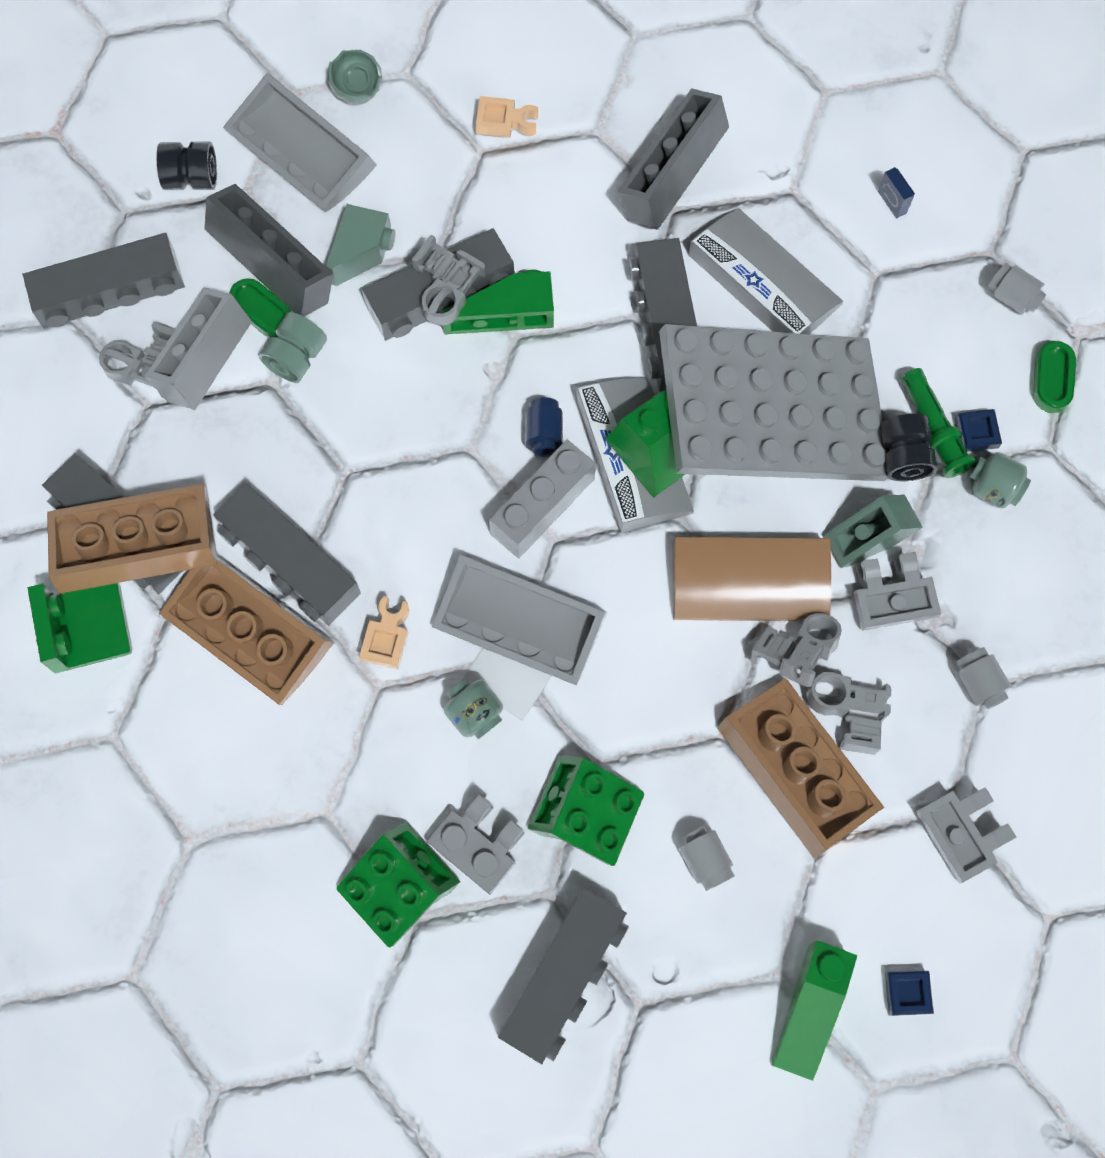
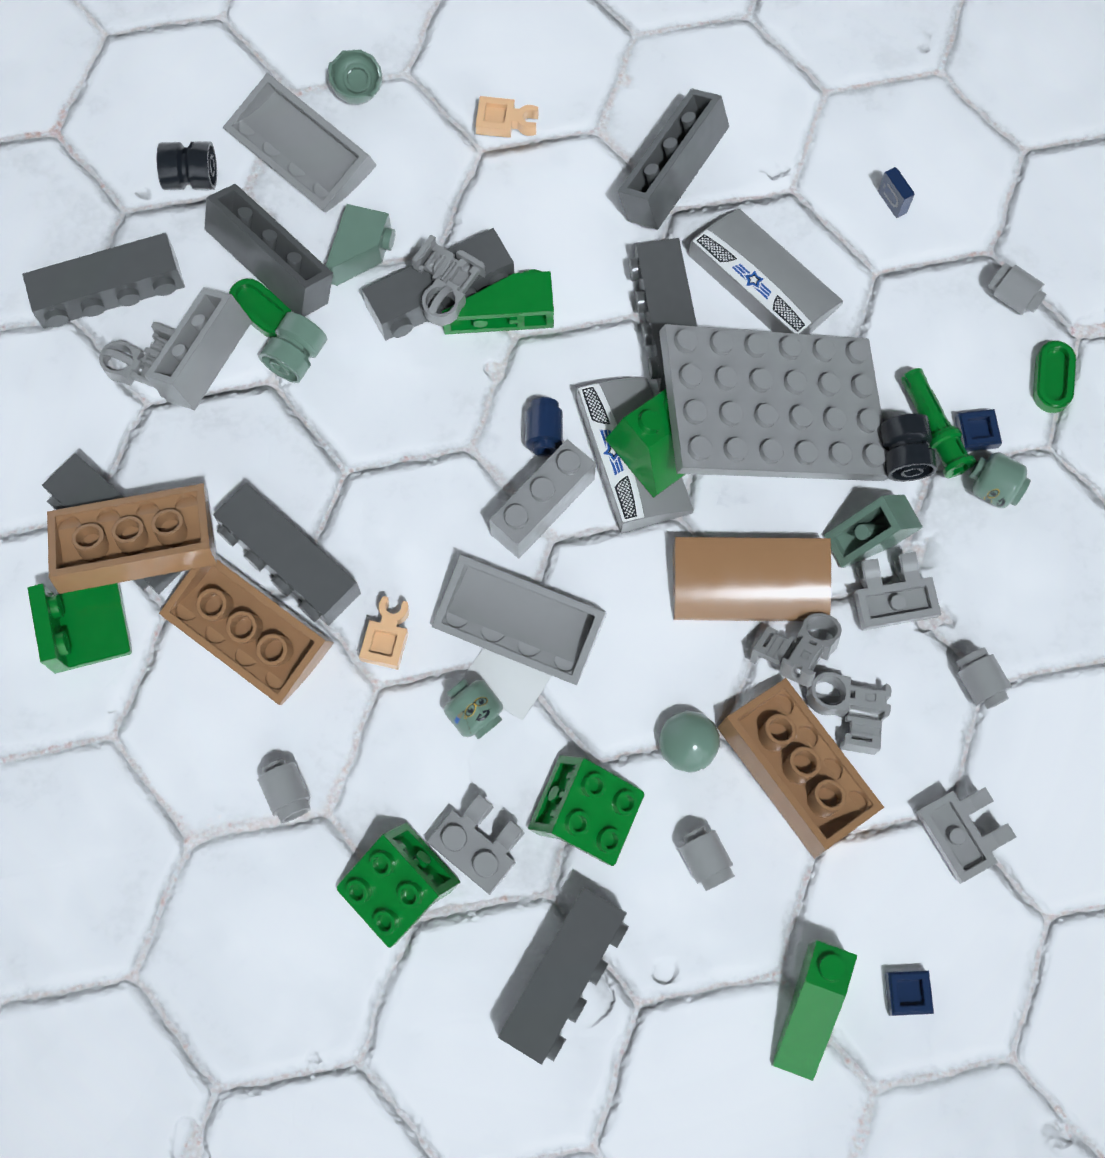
(284, 790): none -> light grey brick
(689, 741): none -> sand green hair

